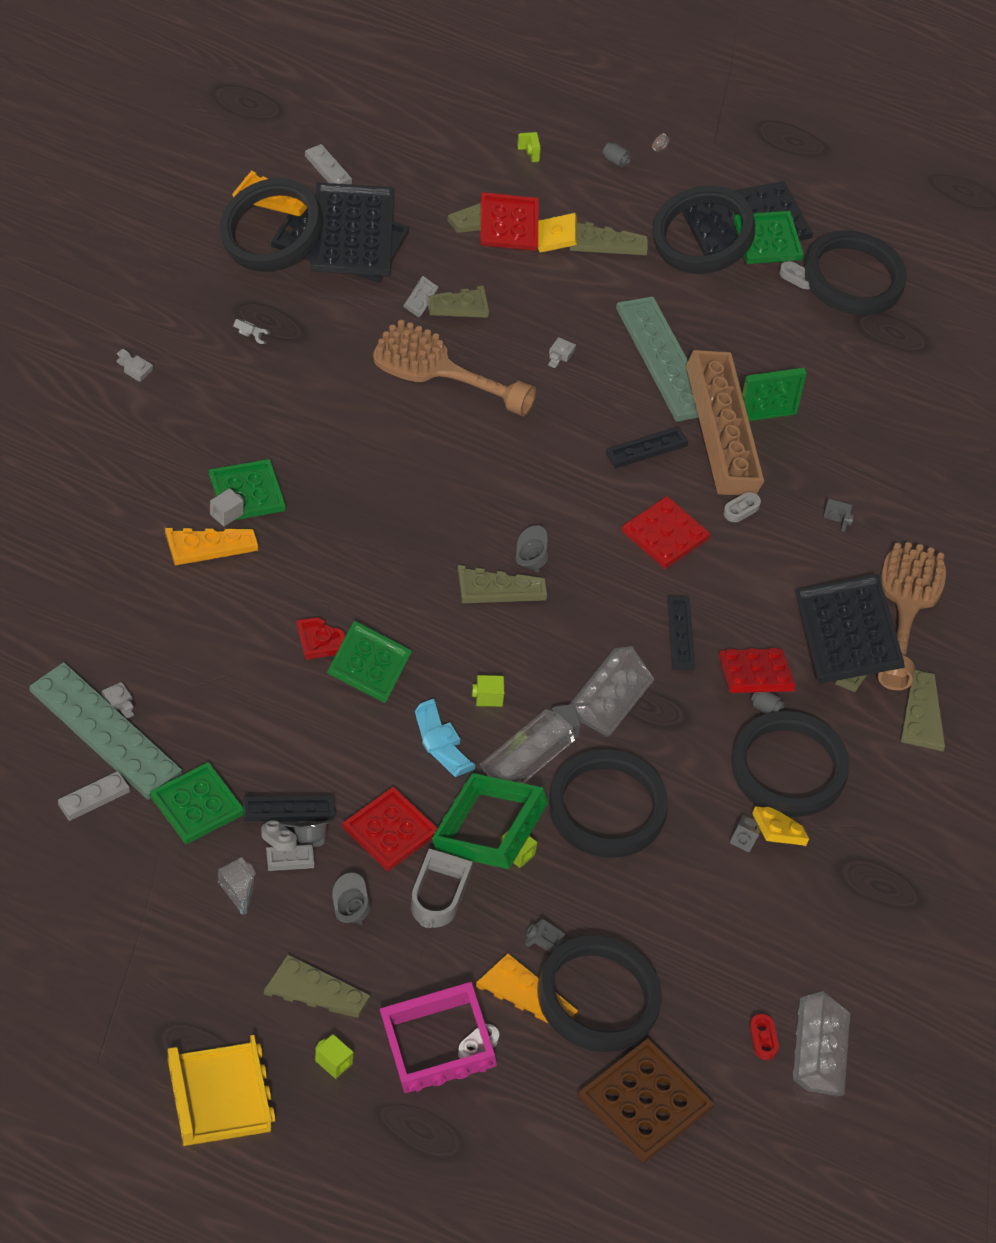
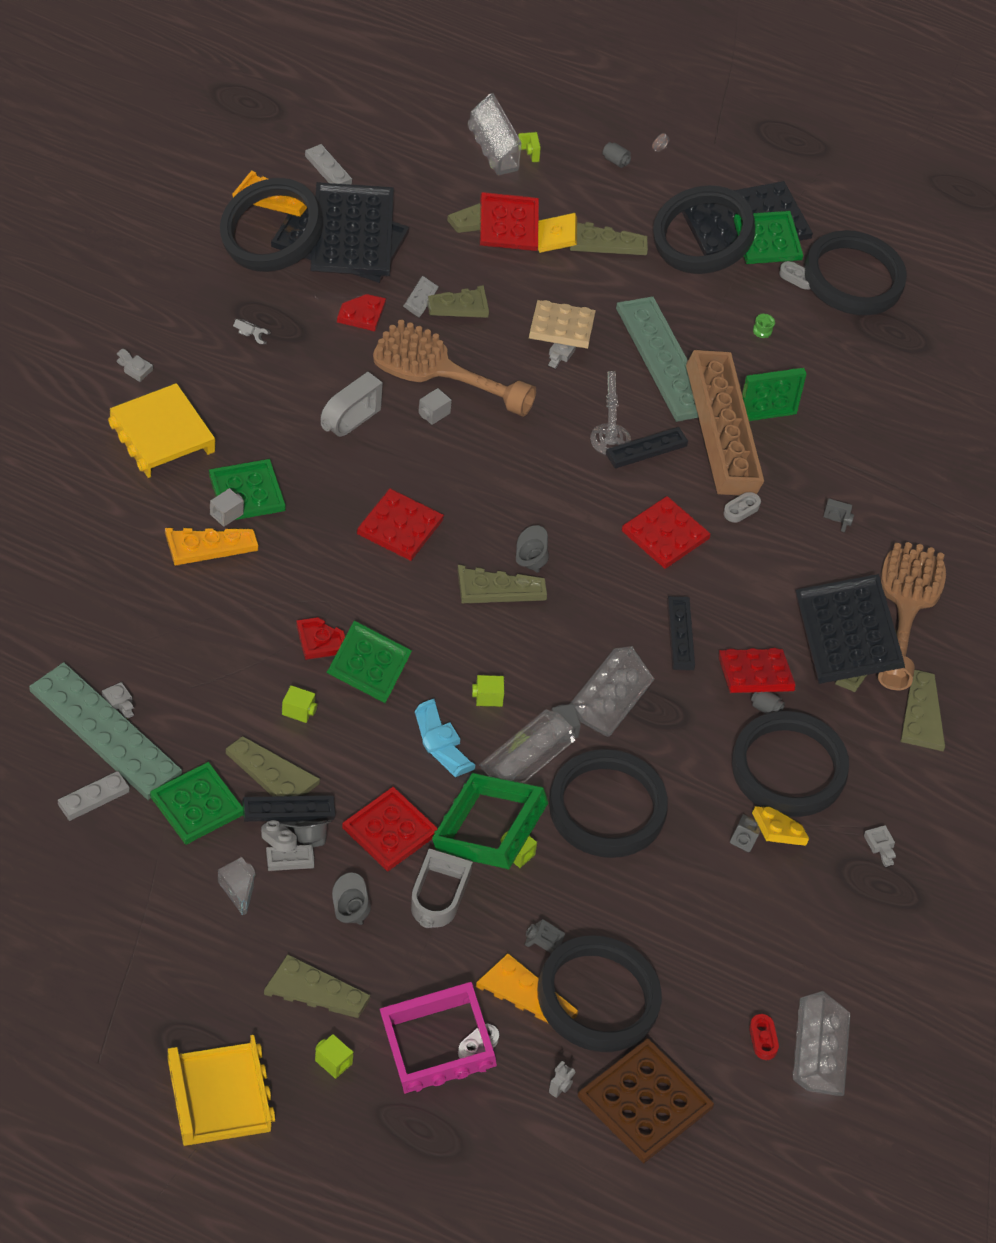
(160, 428): none -> yellow panel
(271, 771): none -> olive wing
(299, 704): none -> lime brick
(352, 405): none -> light grey window
(362, 312): none -> red plate
(400, 524): none -> red plate
(434, 406): none -> light grey brick
(495, 135): none -> clear slope
(562, 324): none -> tan plate
(562, 1079): none -> light grey plate
(613, 429): none -> clear dish
(763, 325): none -> bright green wheel
(881, 841): none -> light grey plate

